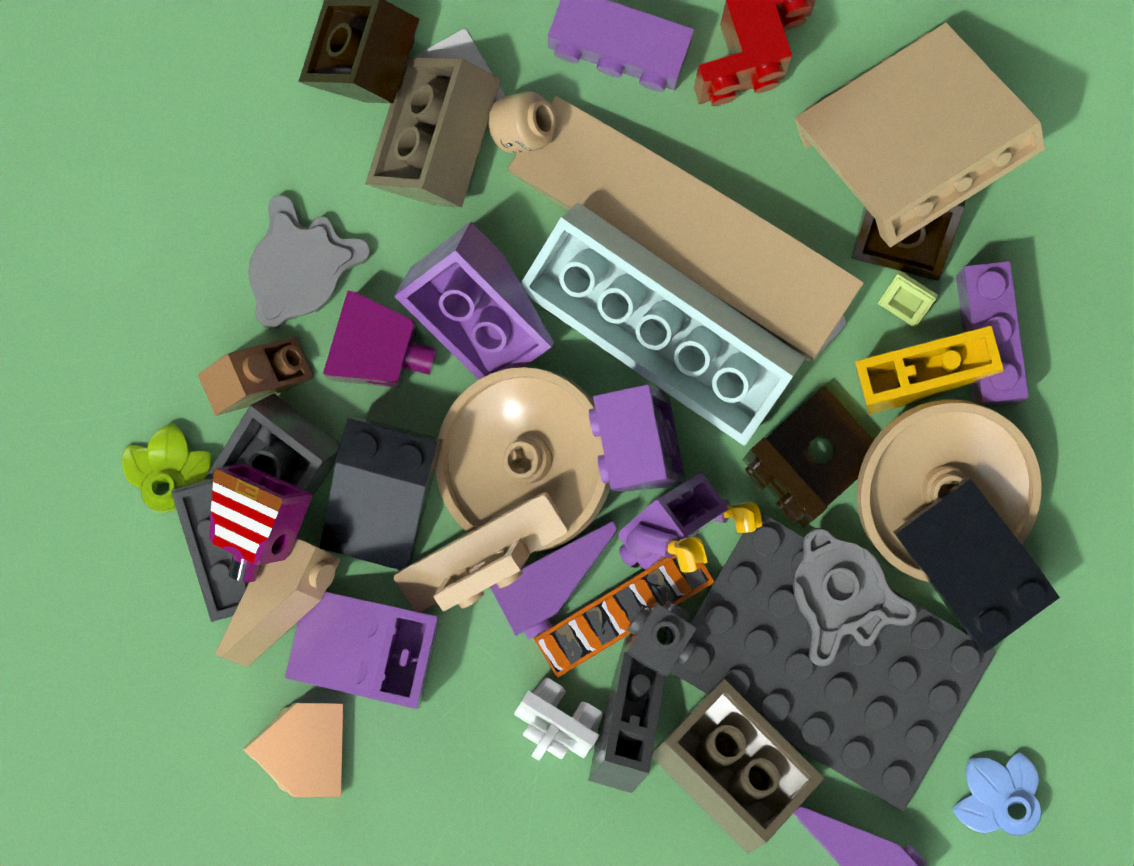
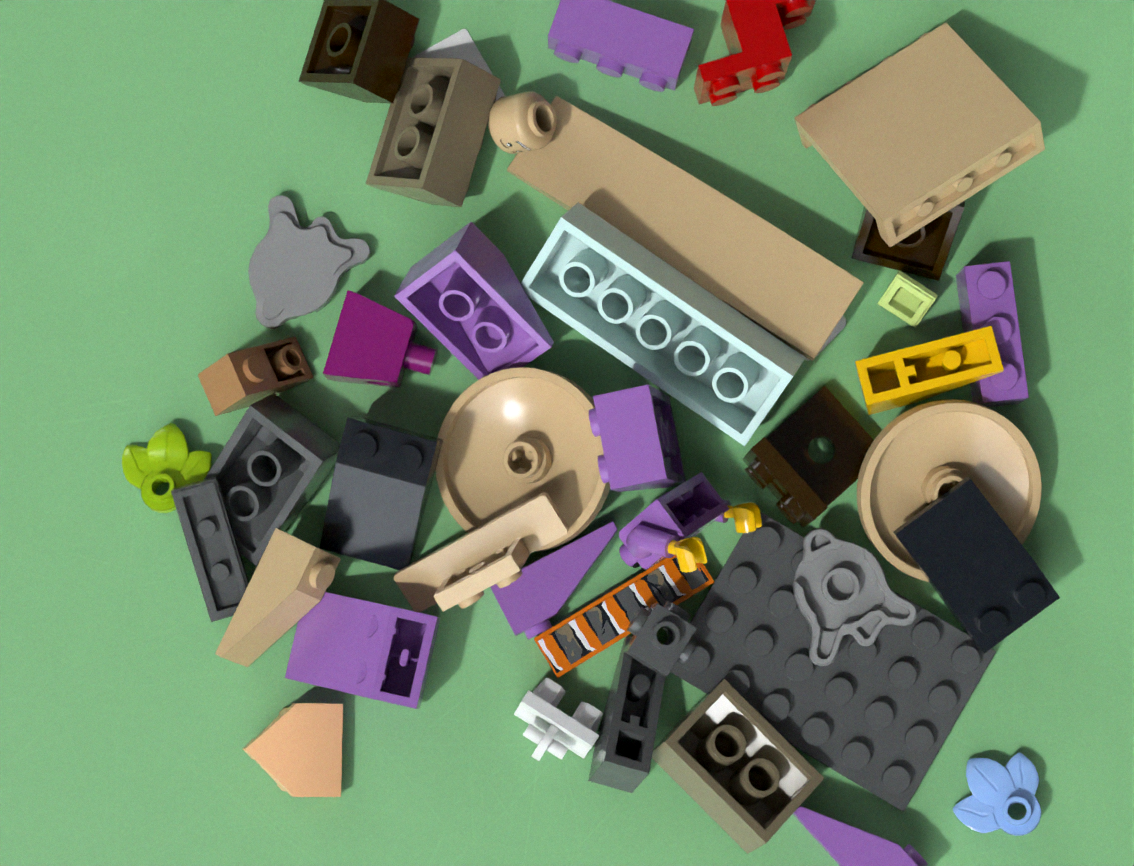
(254, 518): torso -> none

